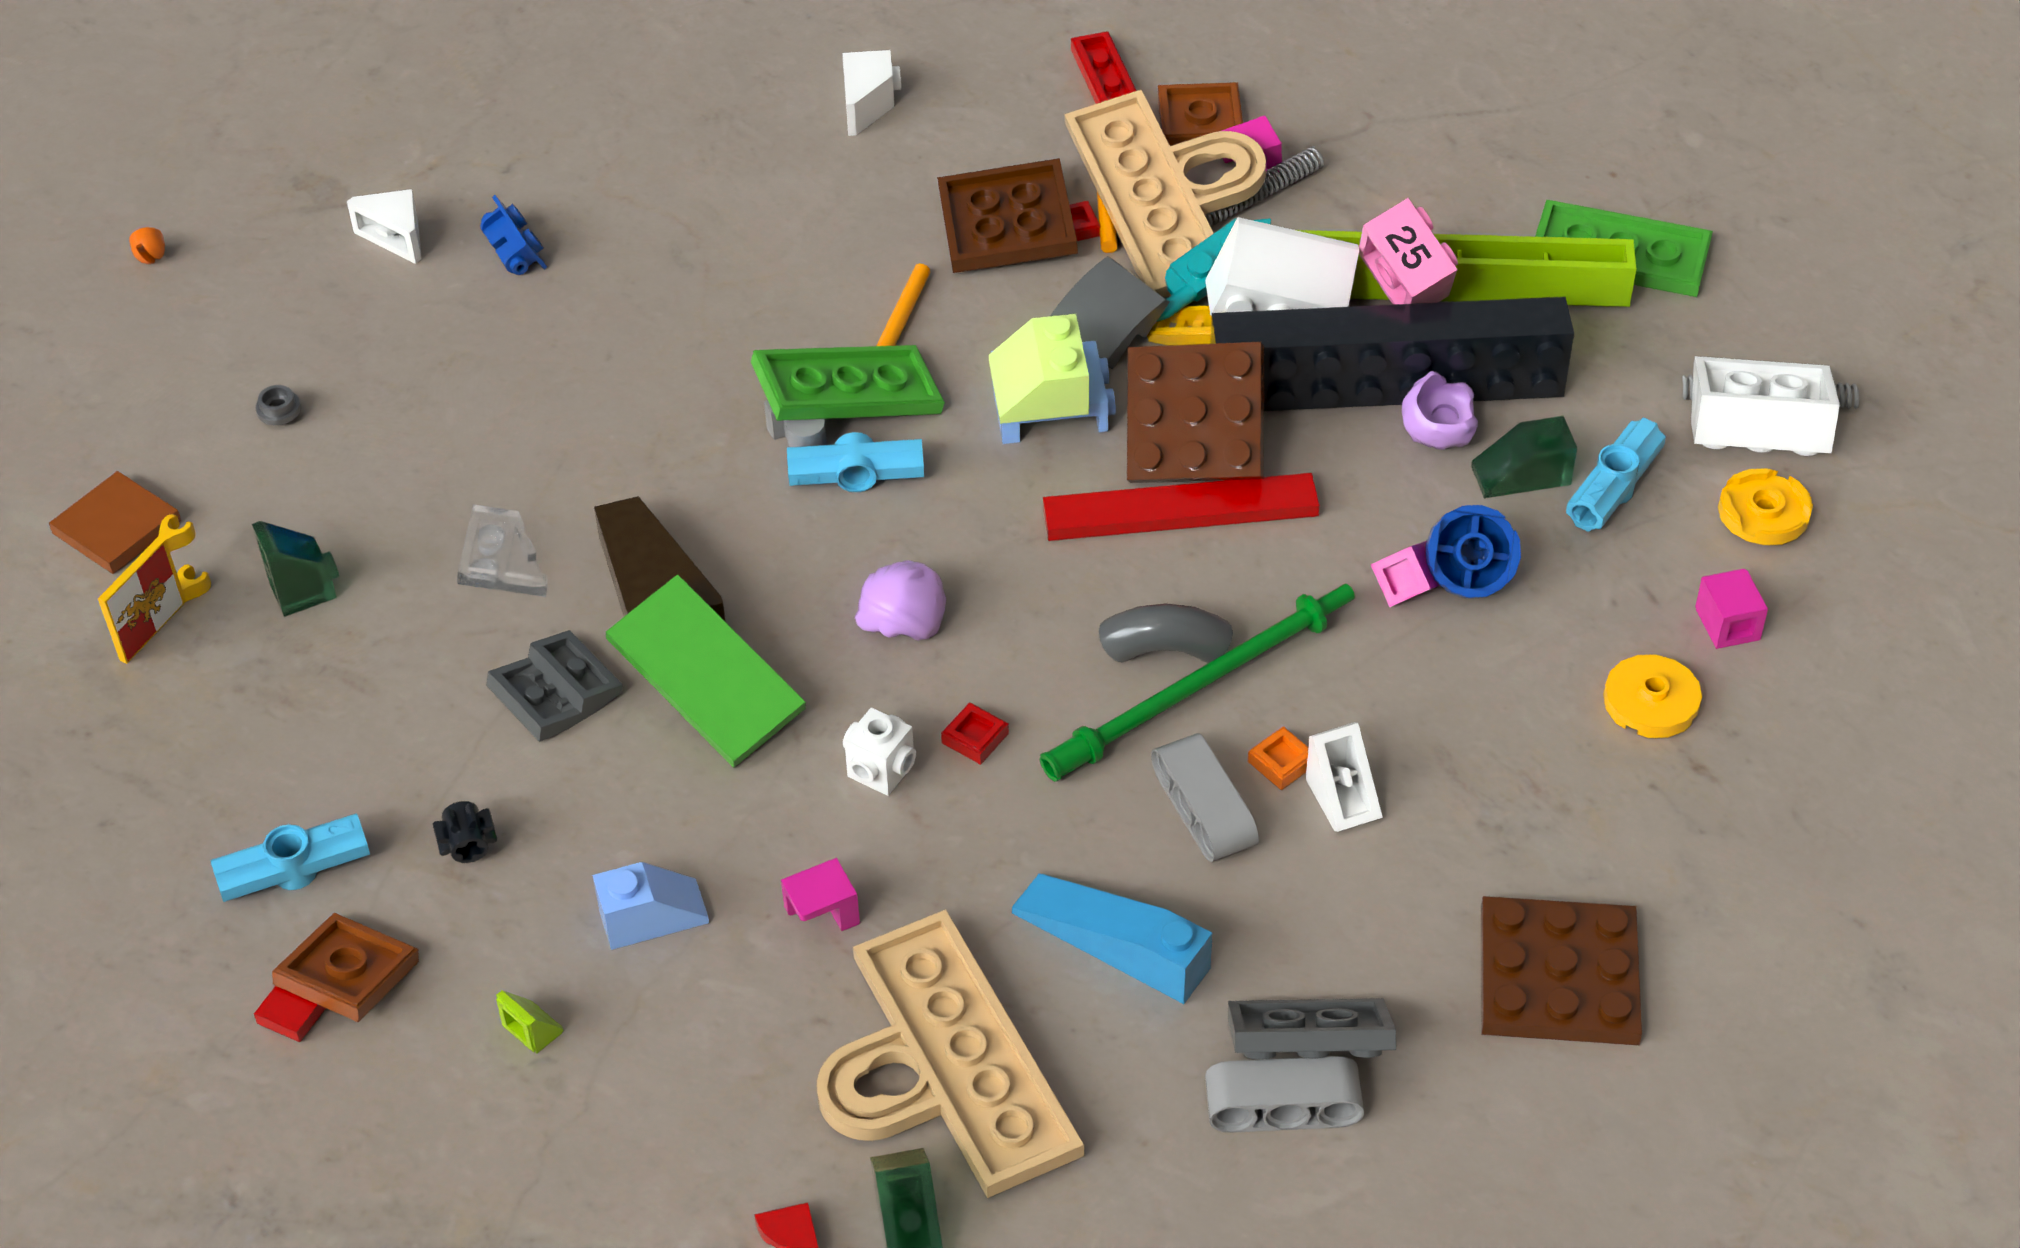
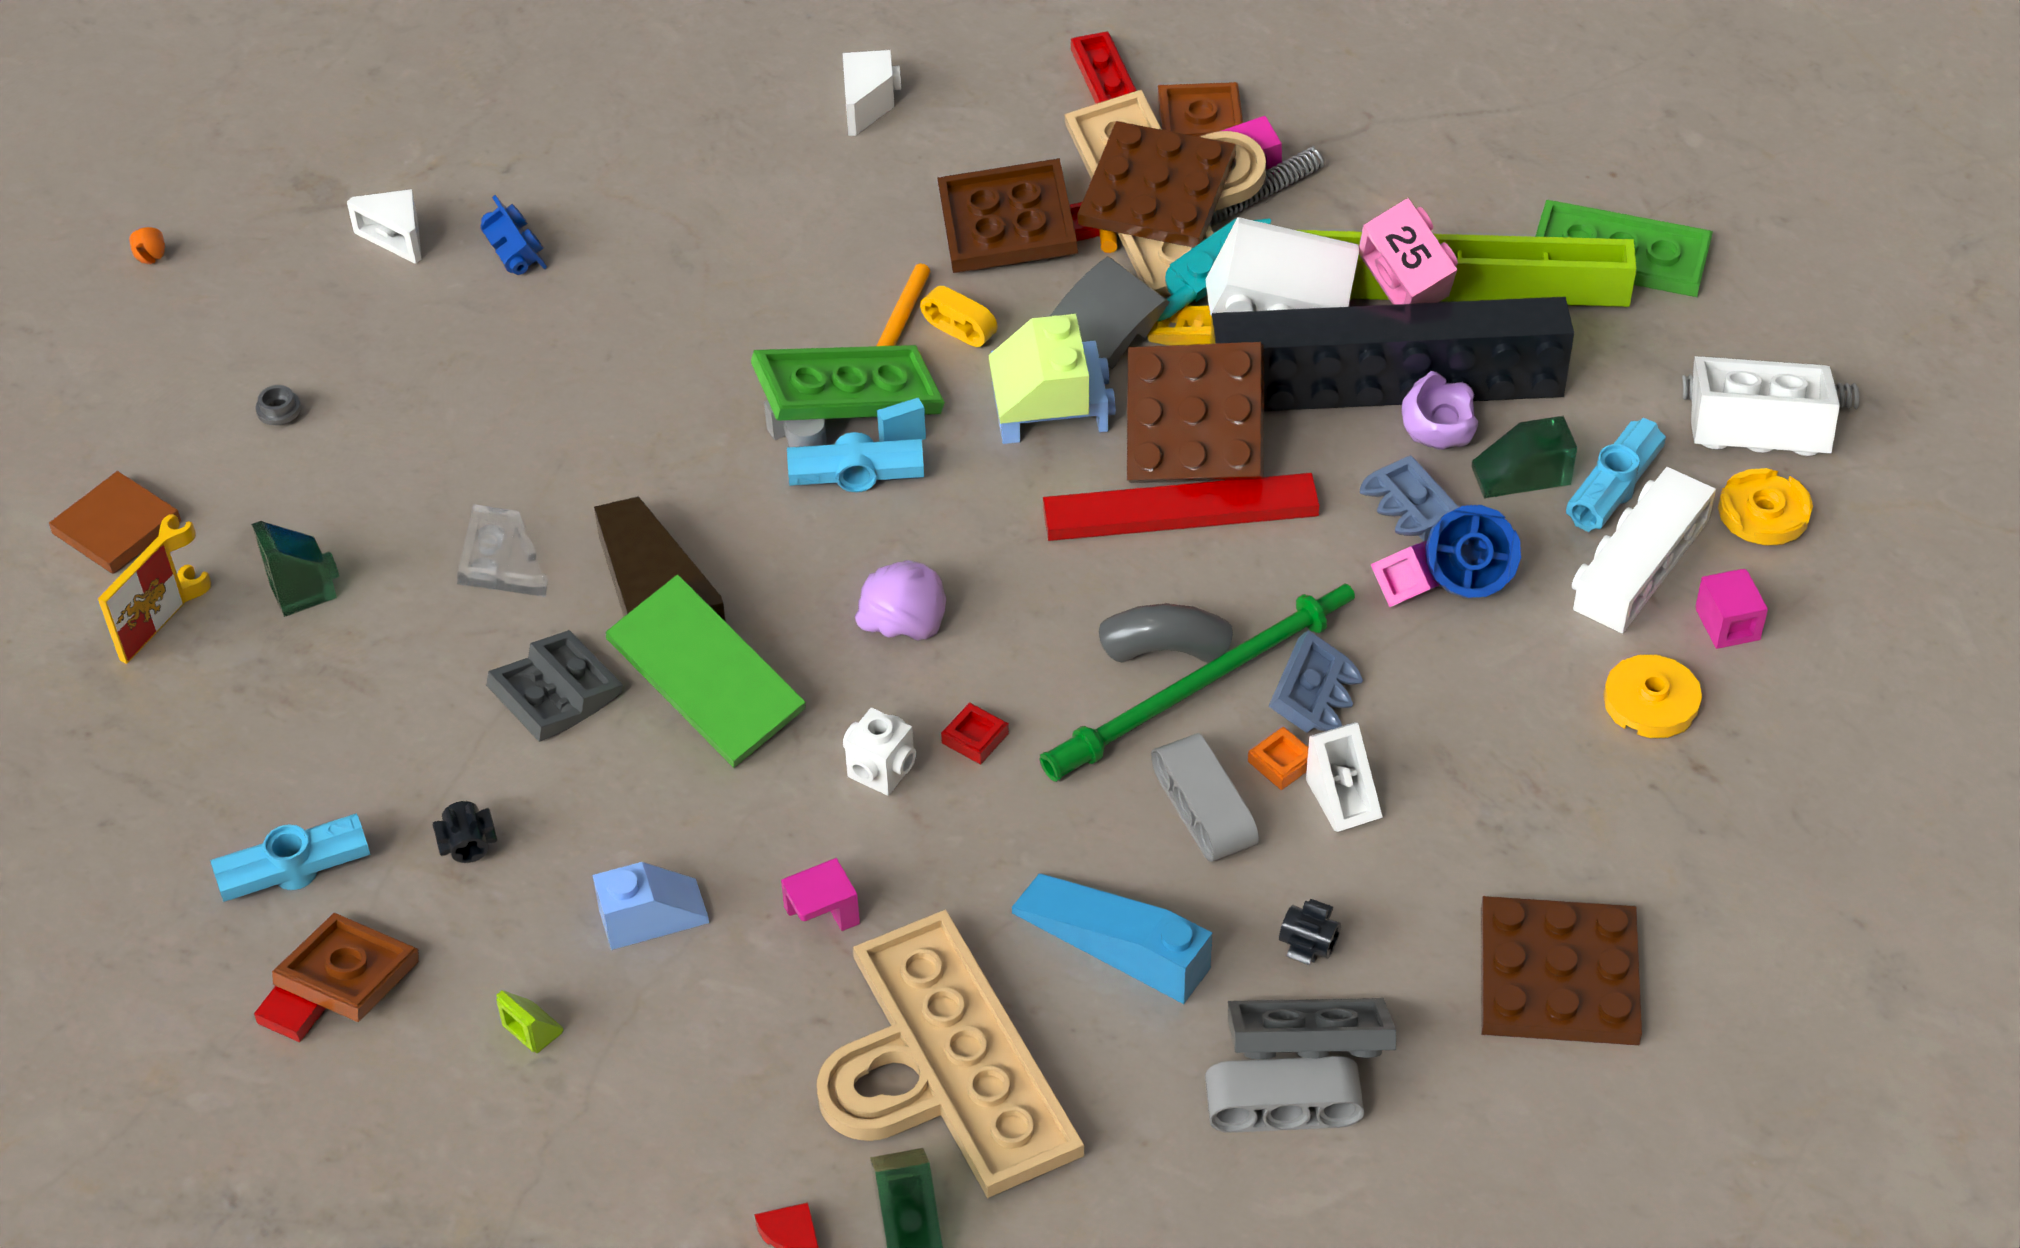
(902, 421): none -> medium azure tile
(958, 316): none -> yellow beam
(1157, 184): none -> reddish brown plate
(1310, 931): none -> black gear
(1314, 685): none -> sand blue plate
(1410, 494): none -> sand blue plate
(1642, 549): none -> white brick

